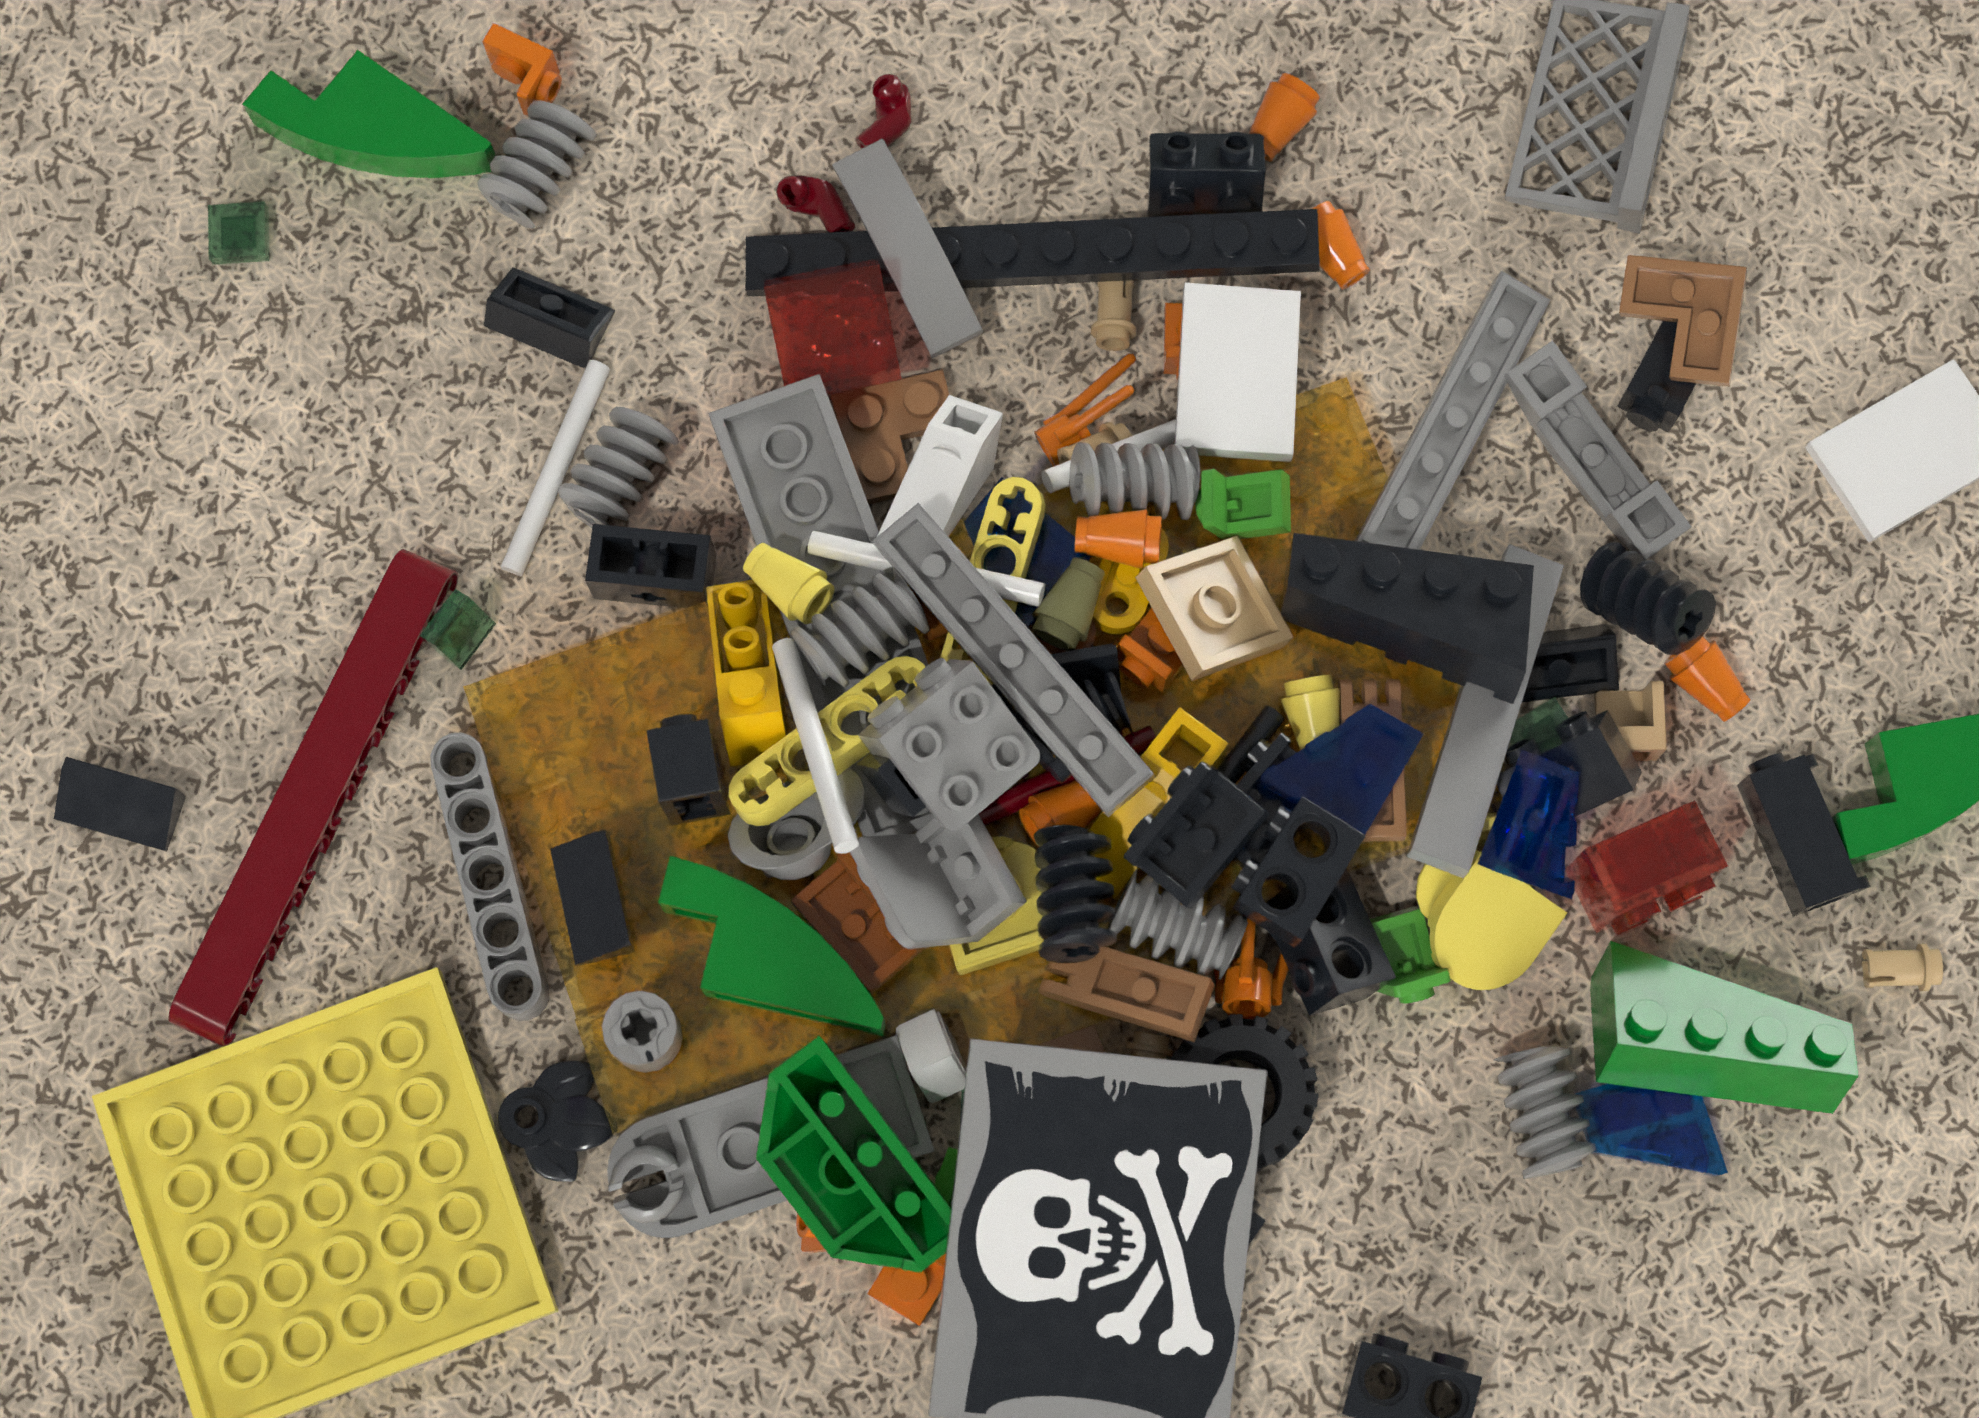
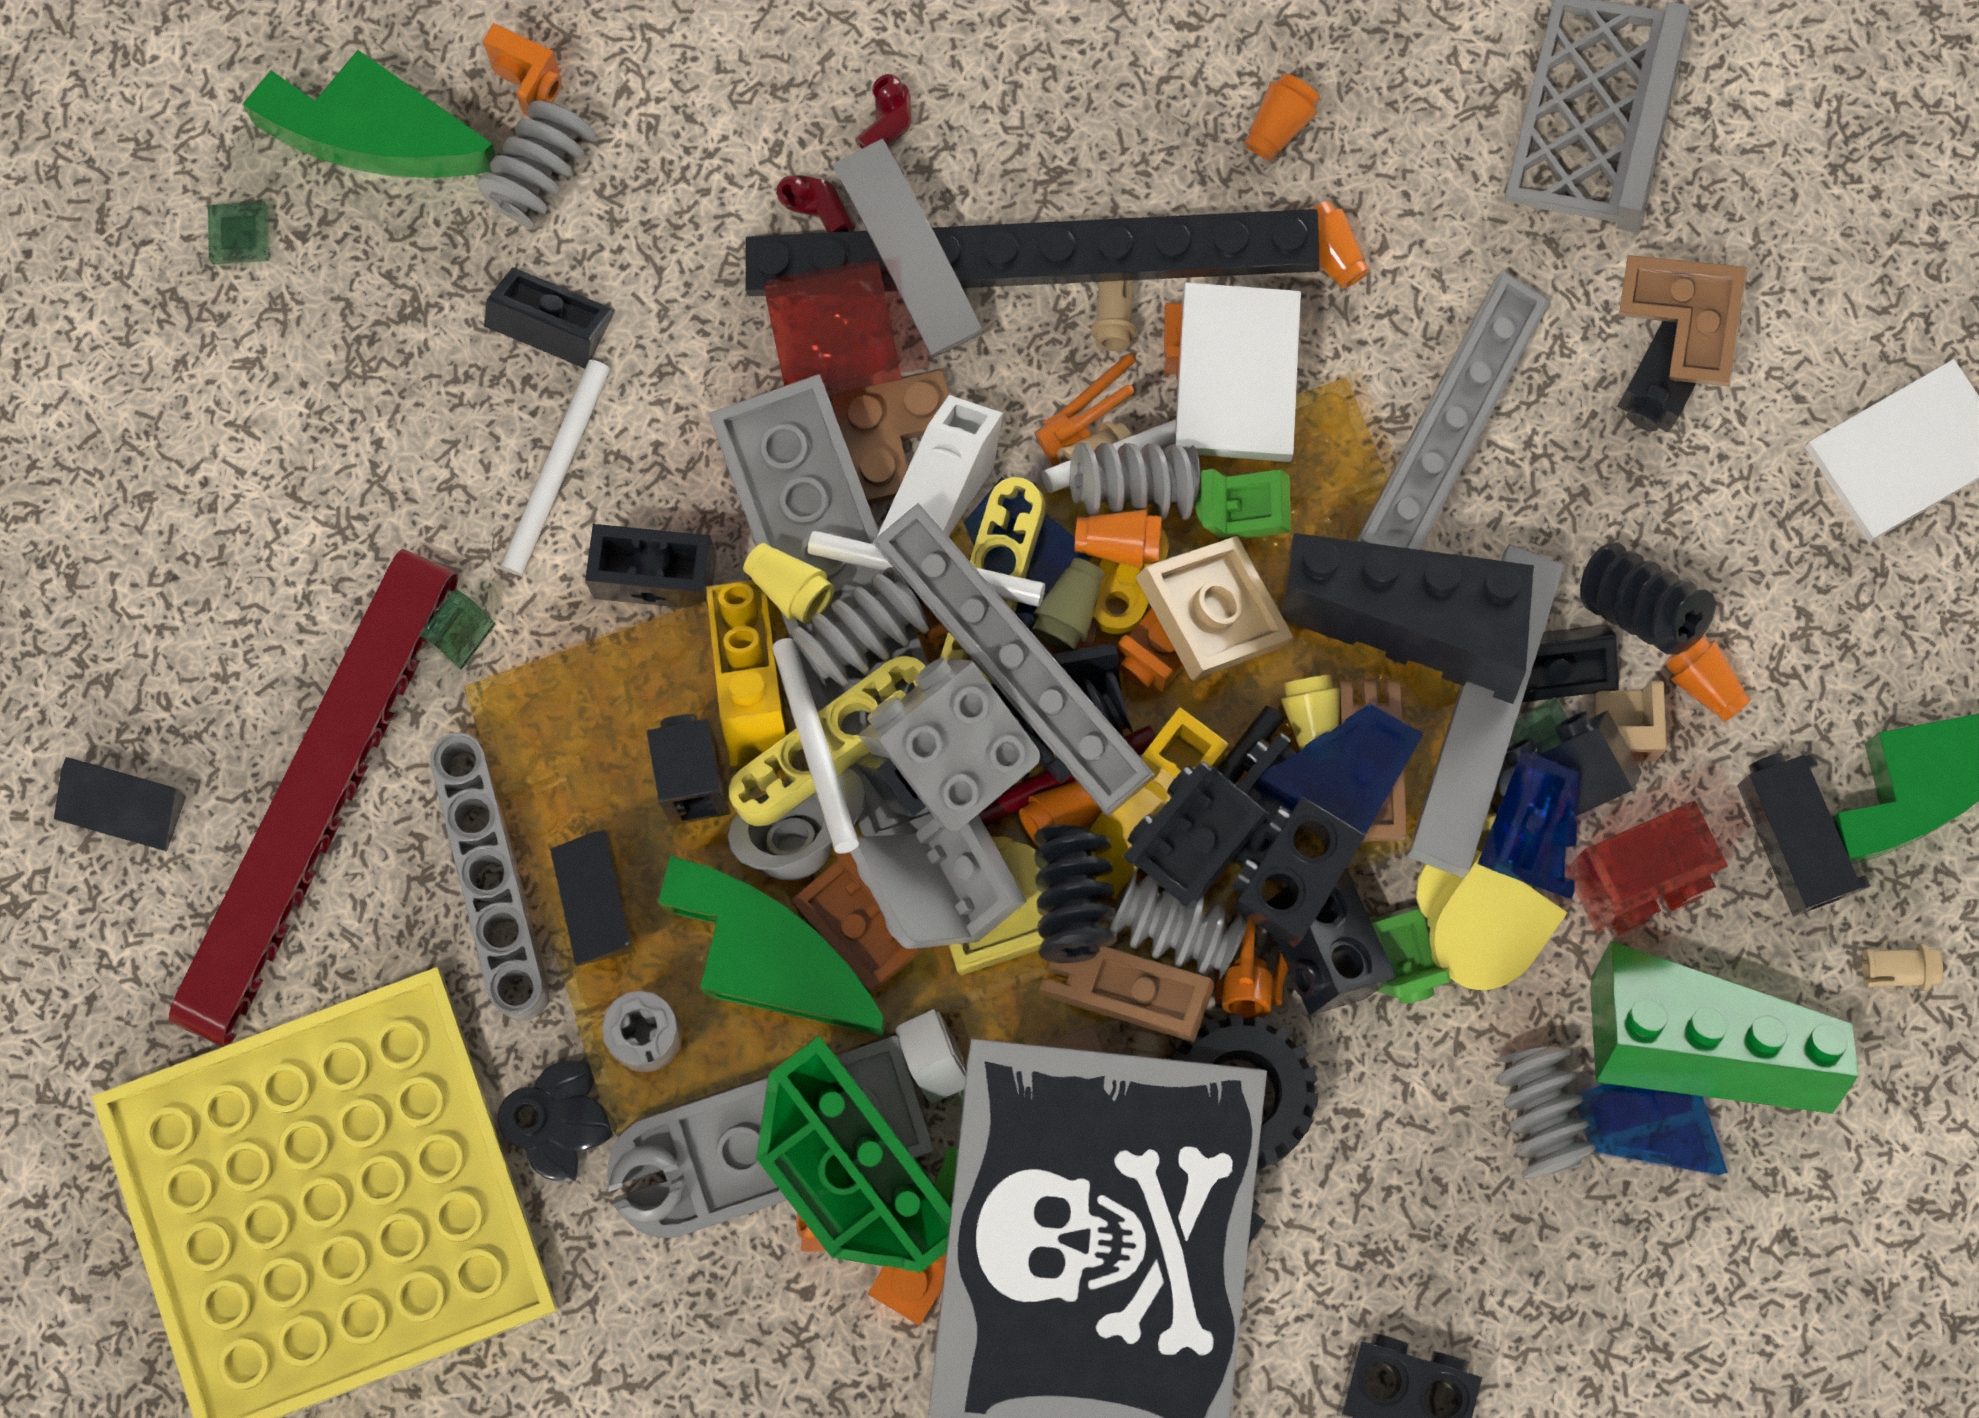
(615, 466): light grey piece -> none
(1205, 173): black bracket -> none
(1591, 455): light grey slope -> none

